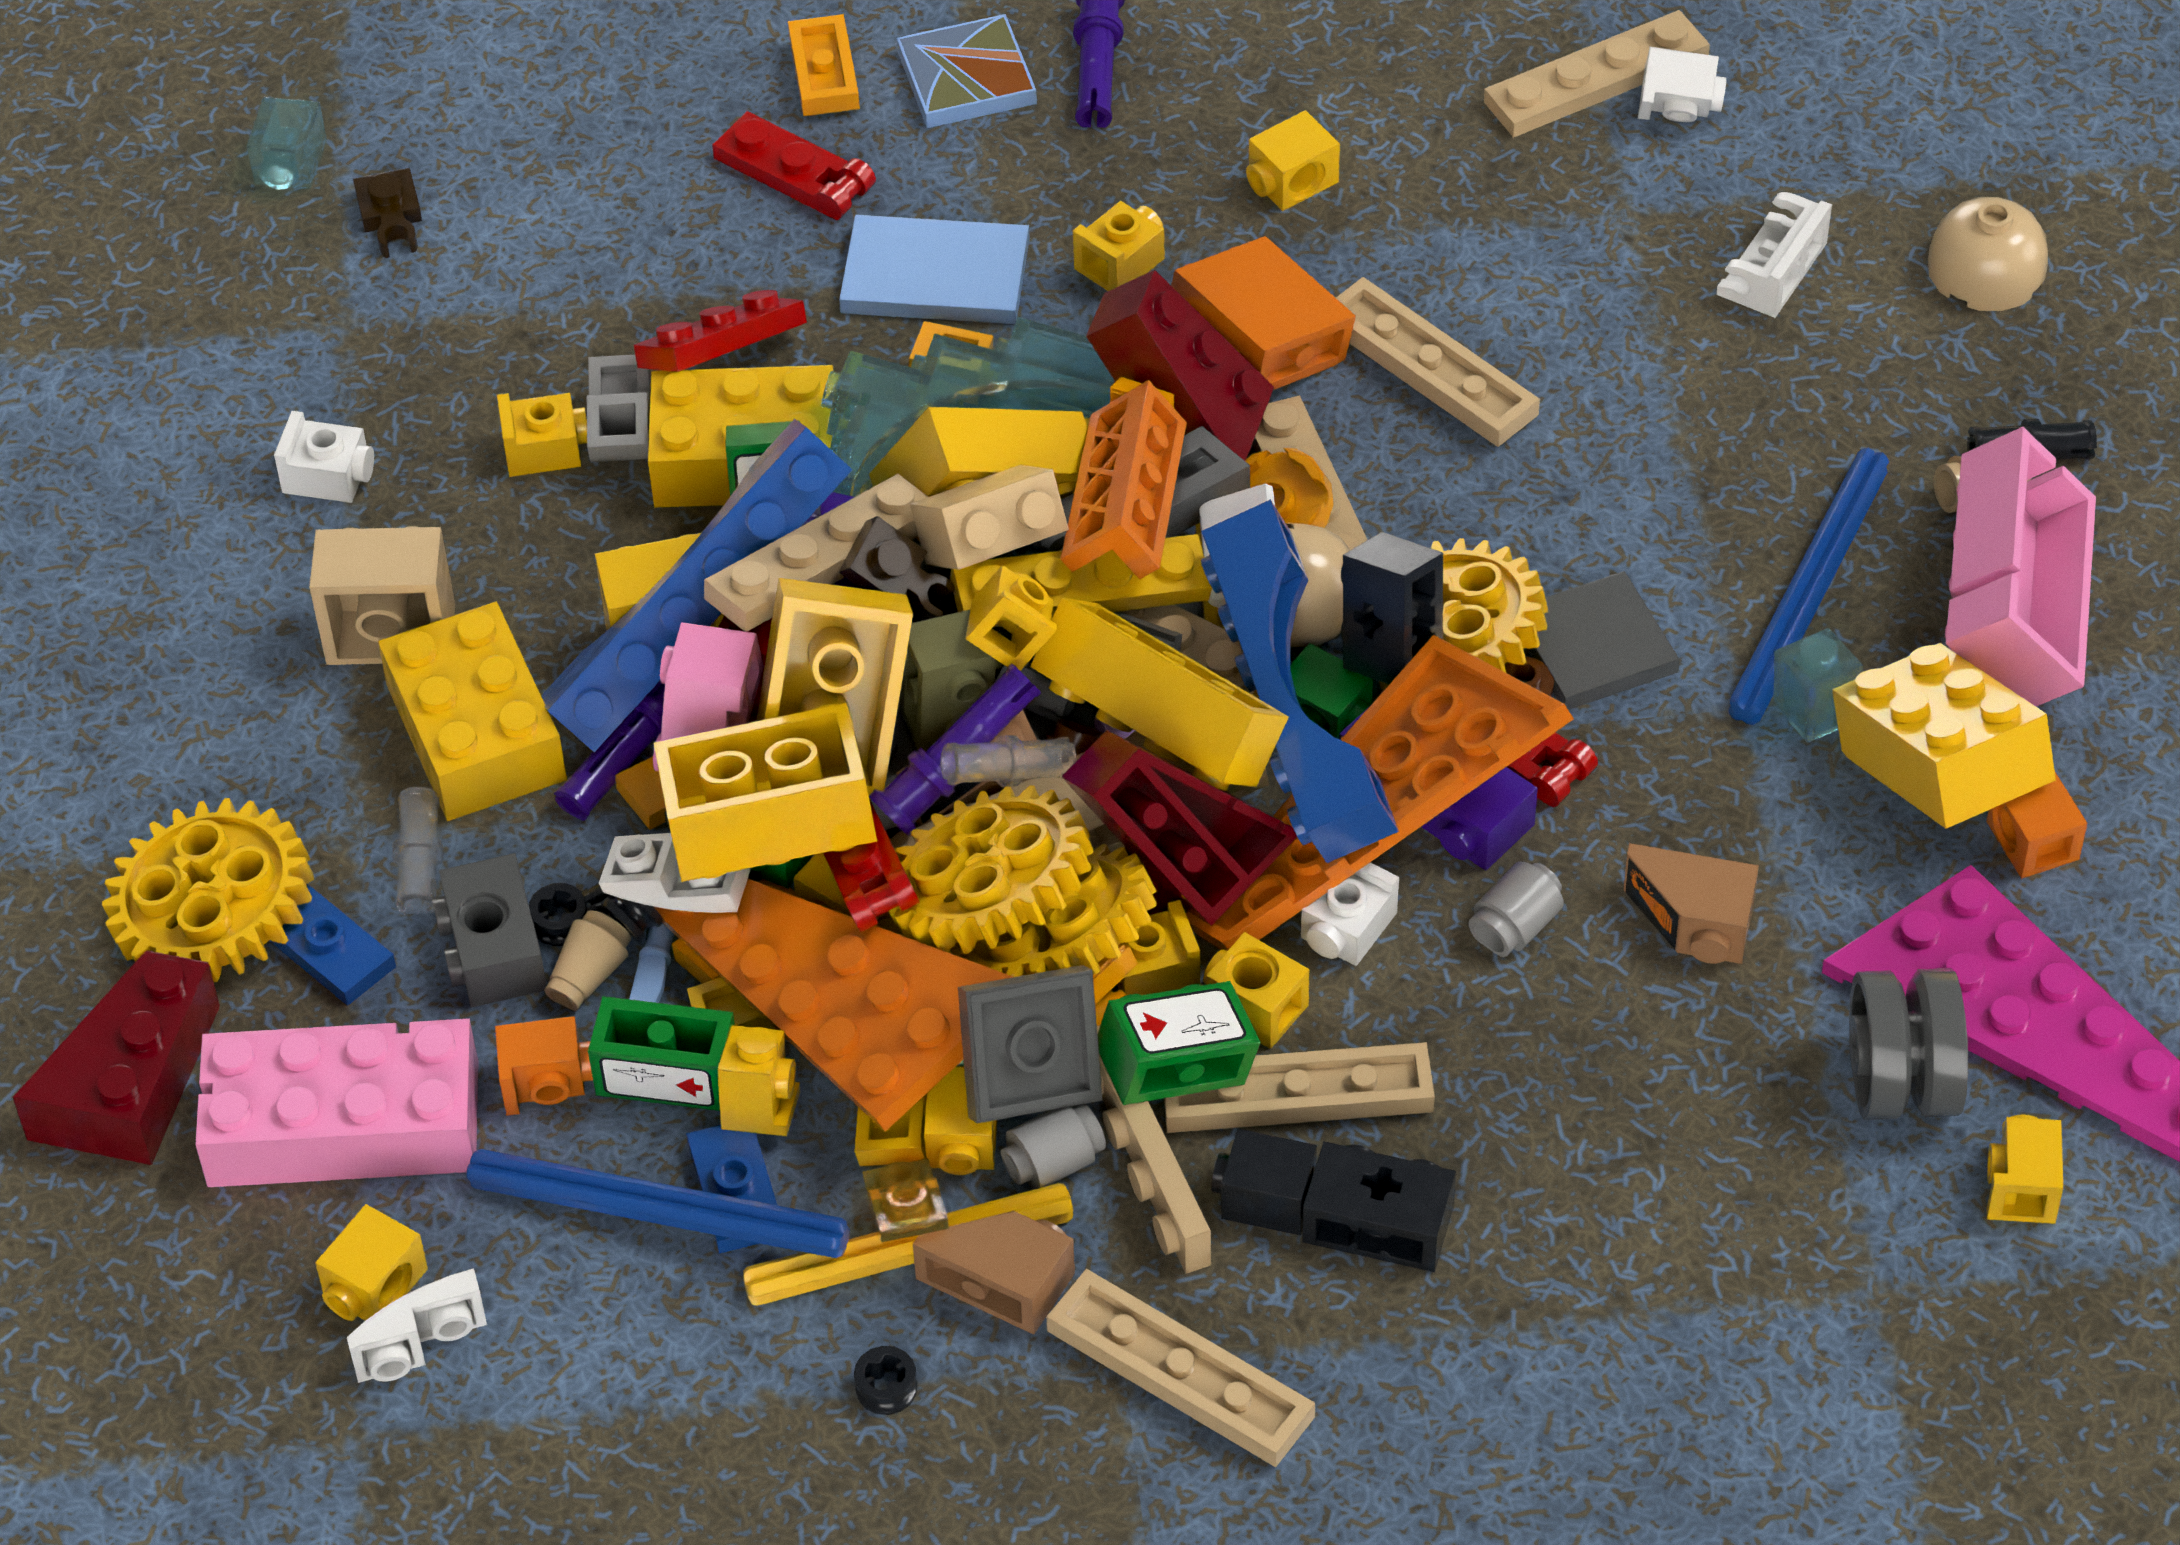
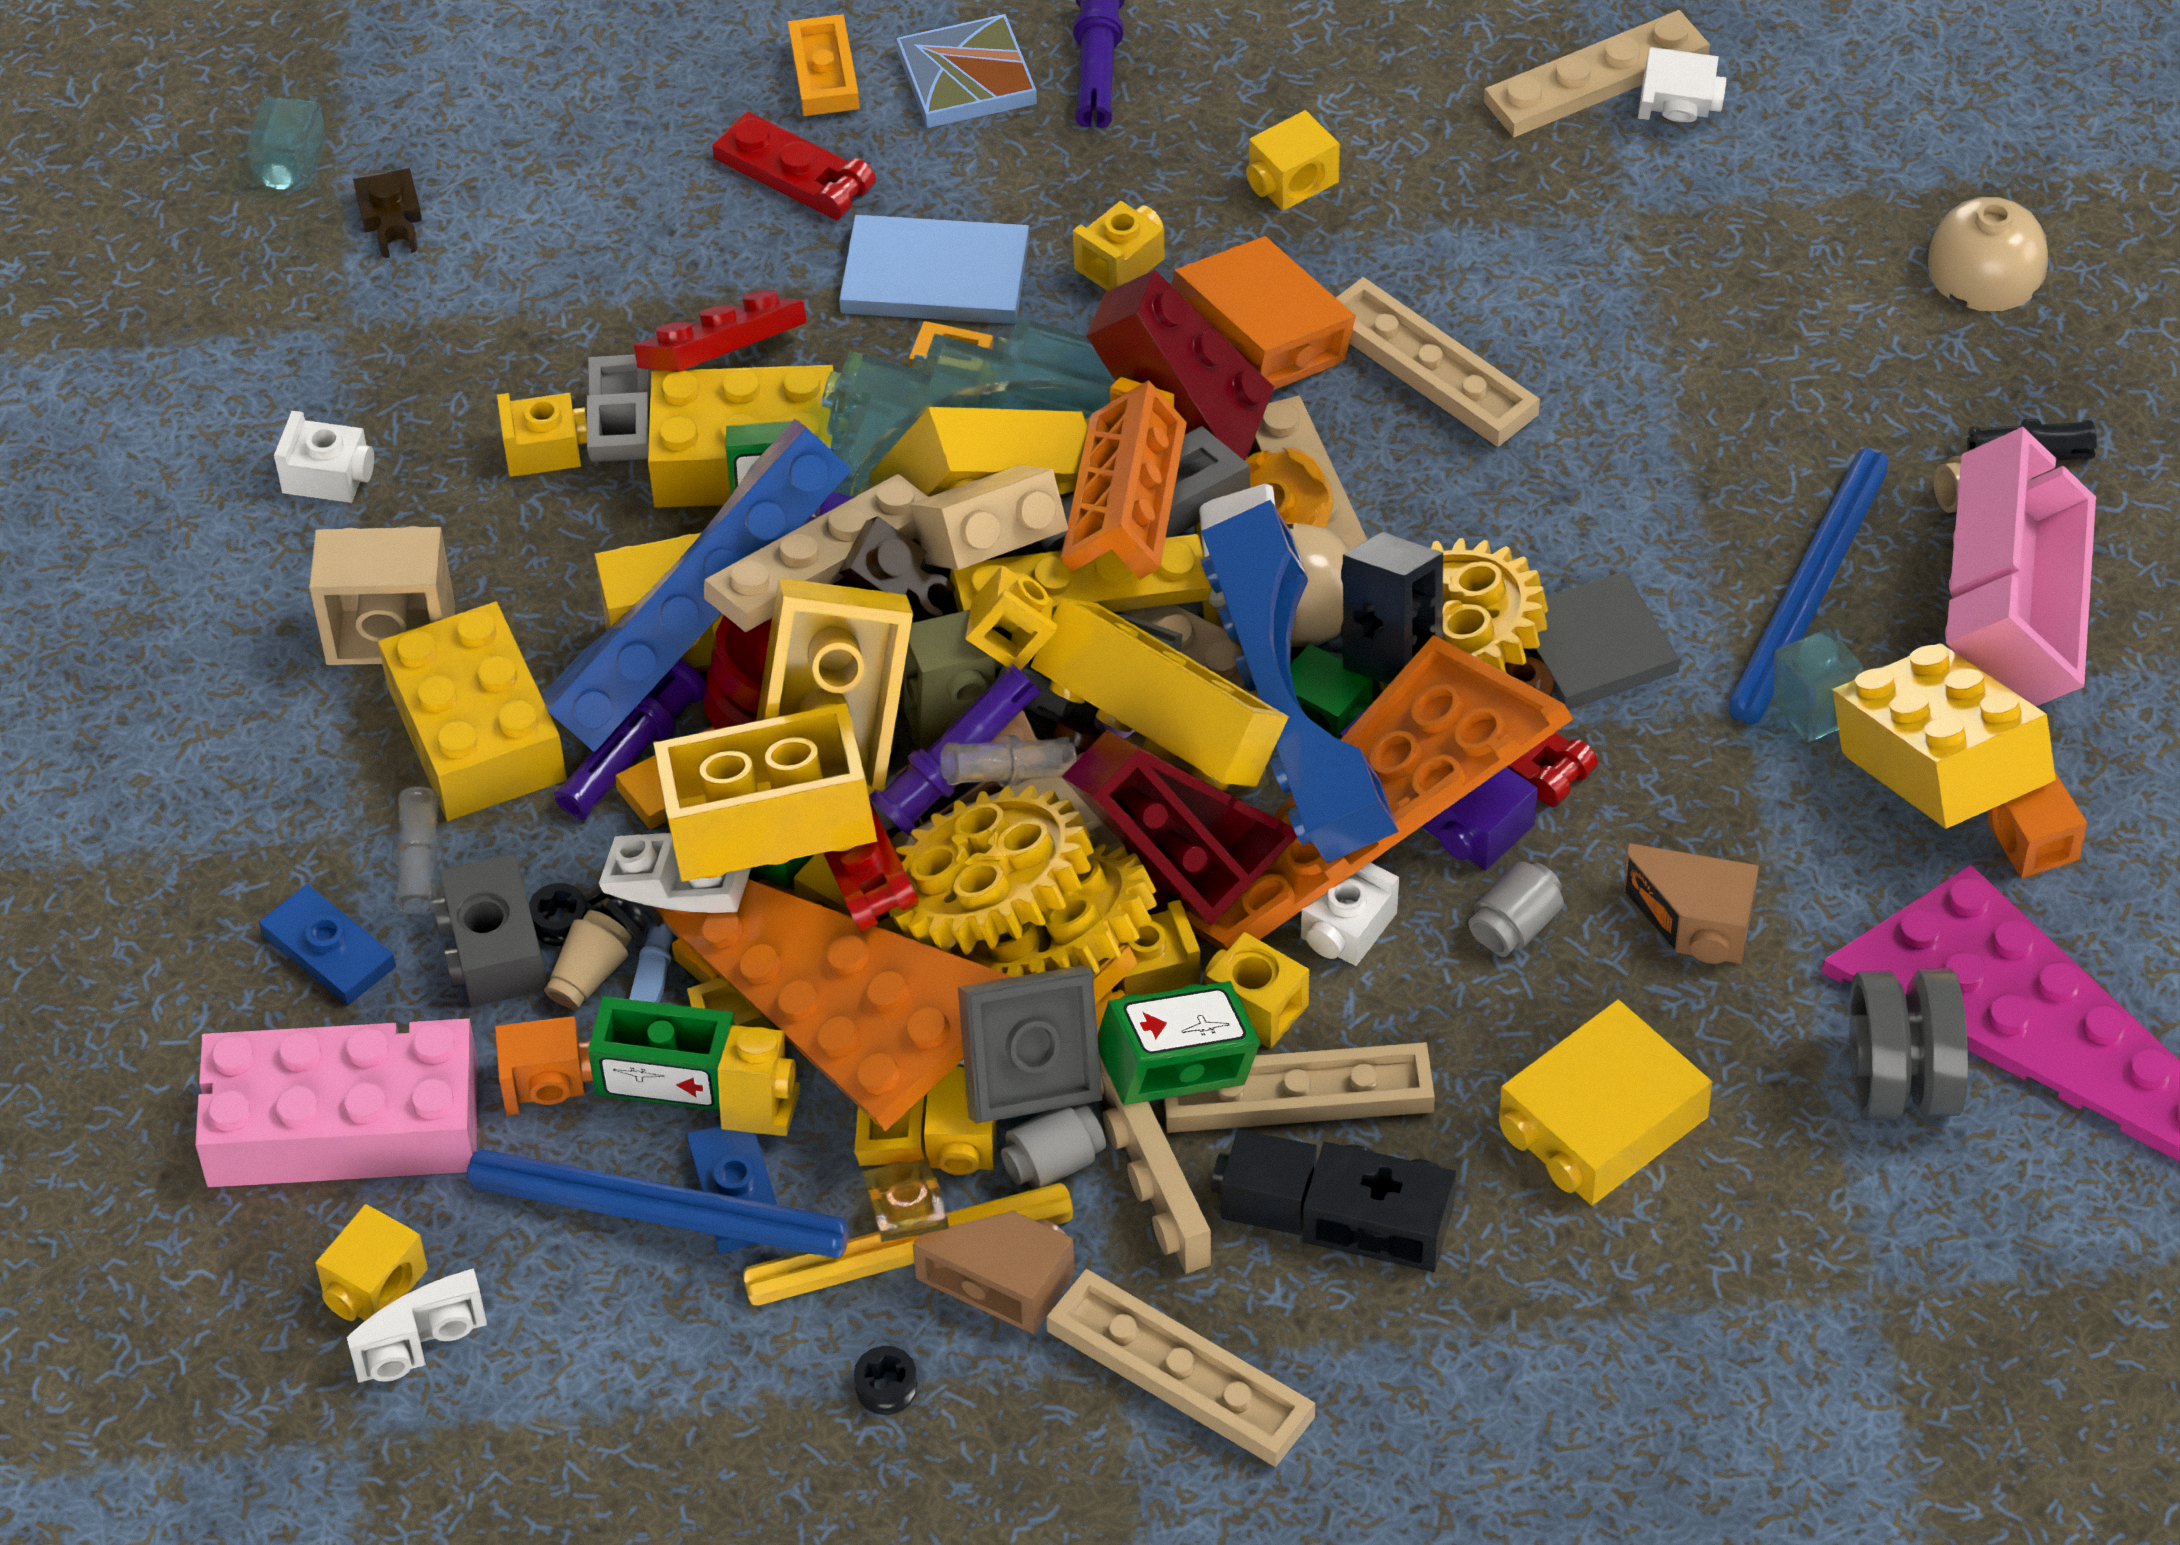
(125, 1063): dark red wedge -> none
(210, 887): yellow gear -> none
(708, 680): bright pink brick -> none
(1603, 1103): none -> yellow brick
(1778, 255): white hinge -> none
(2026, 1171): yellow brick -> none

